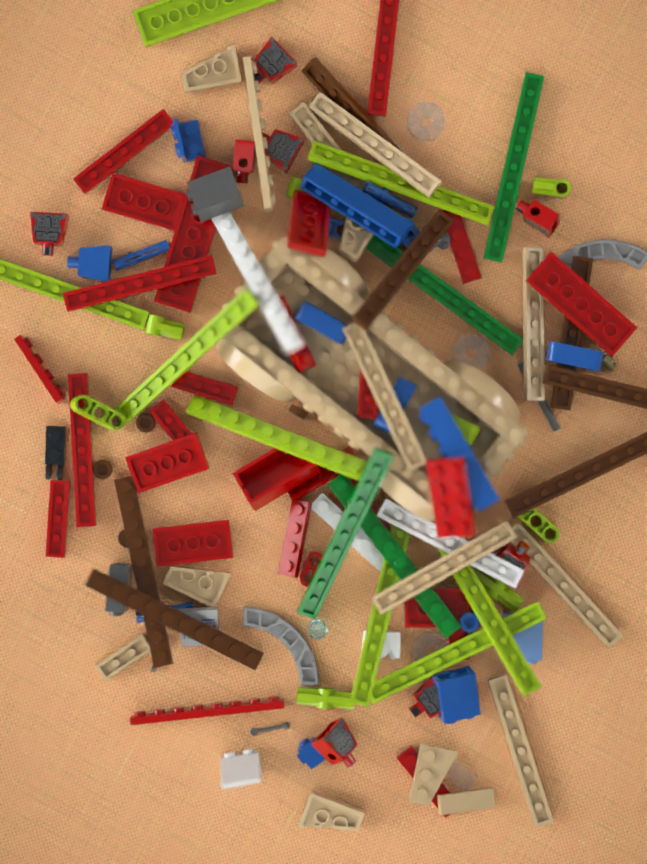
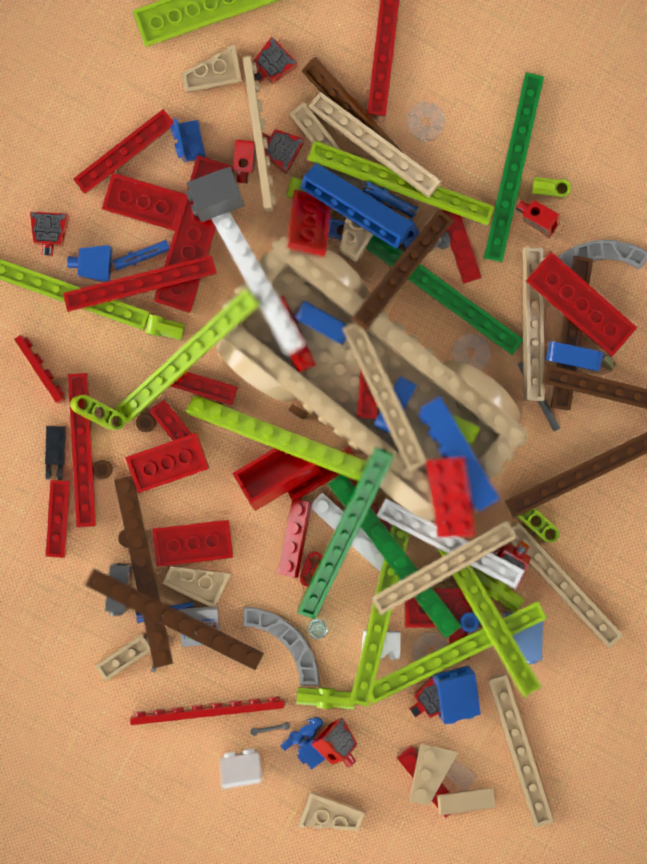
(307, 730): none -> blue animal

